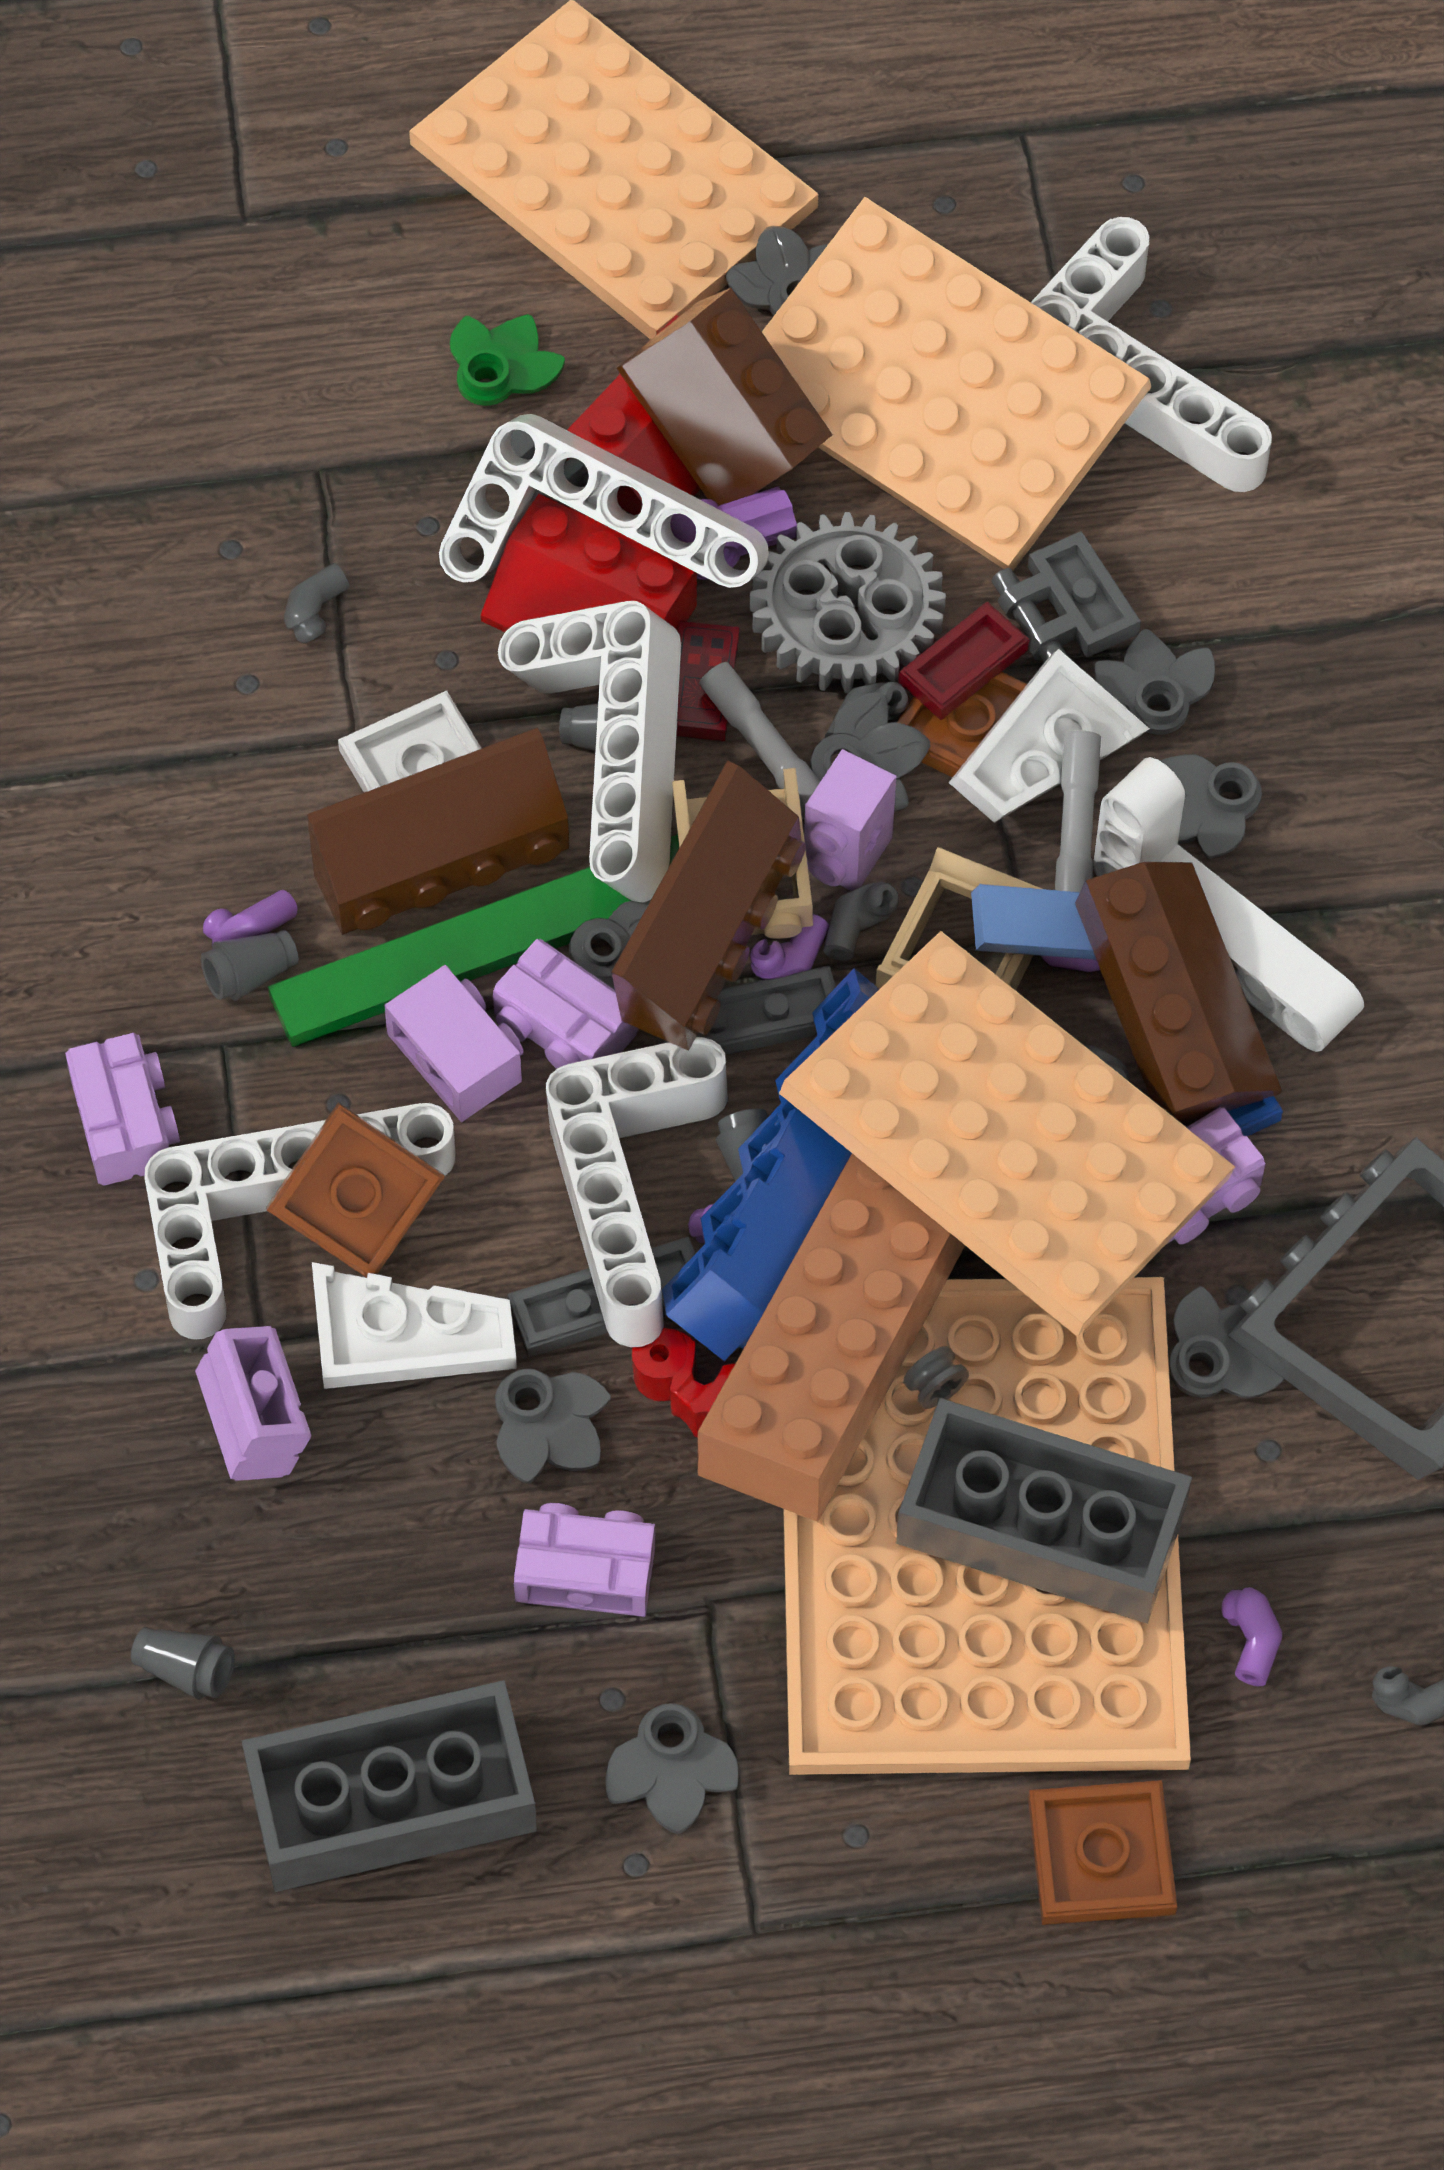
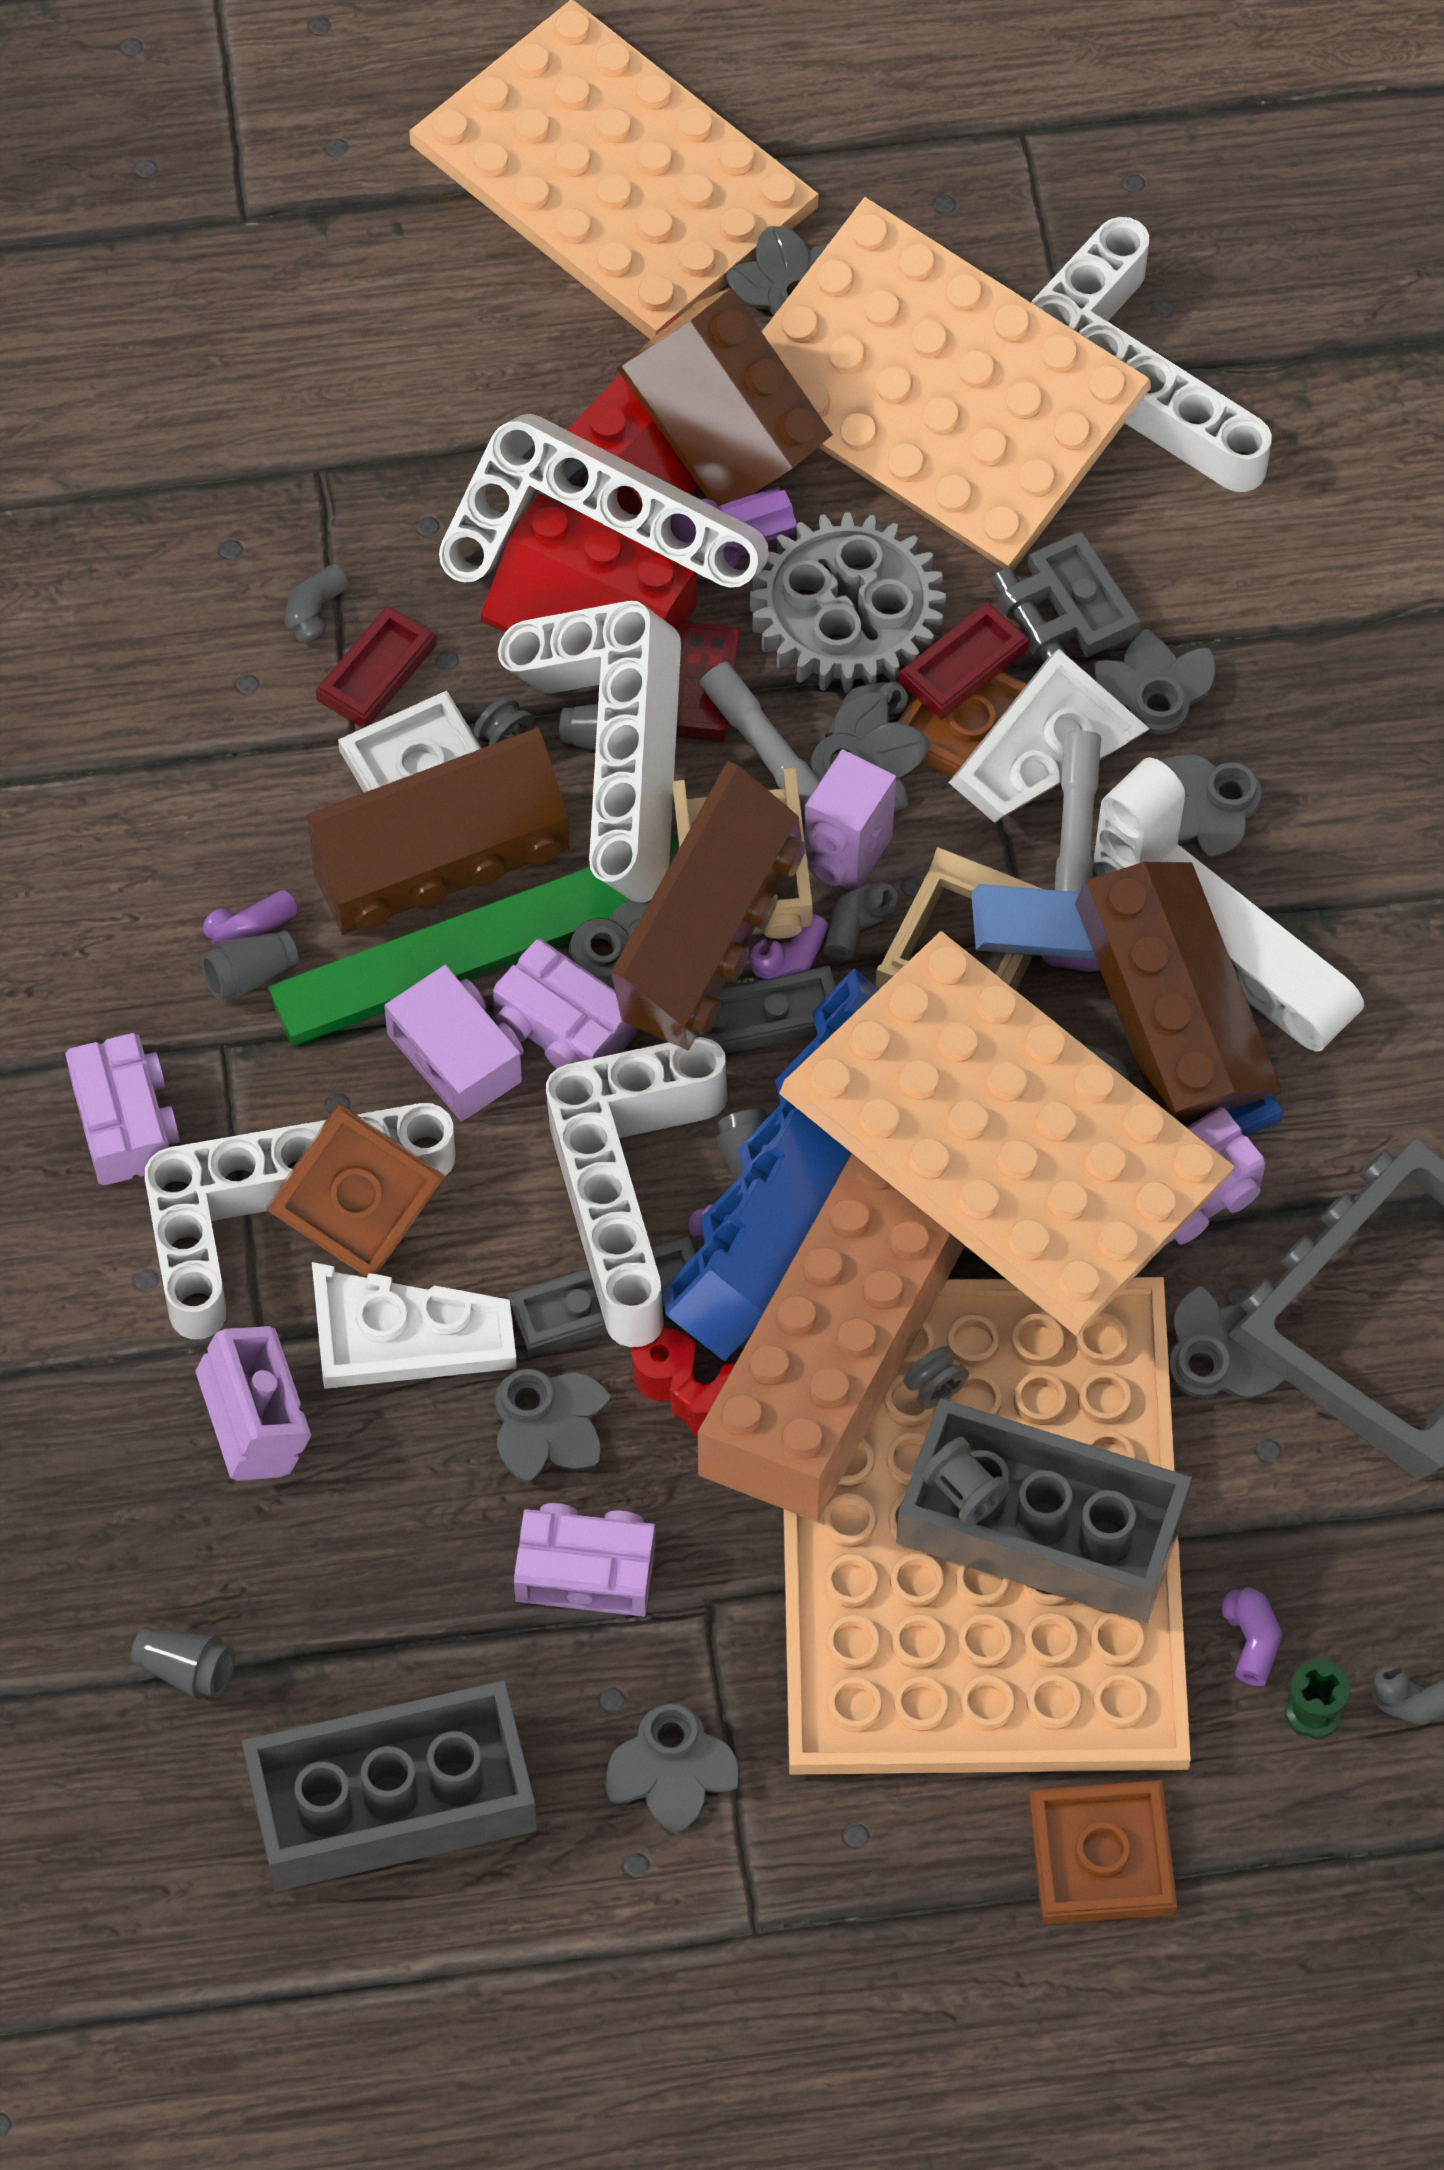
(376, 667): none -> dark red tile
(502, 721): none -> dark grey bush
(504, 355): green plate -> none
(965, 1481): none -> dark grey bush
(1324, 1681): none -> dark green bush

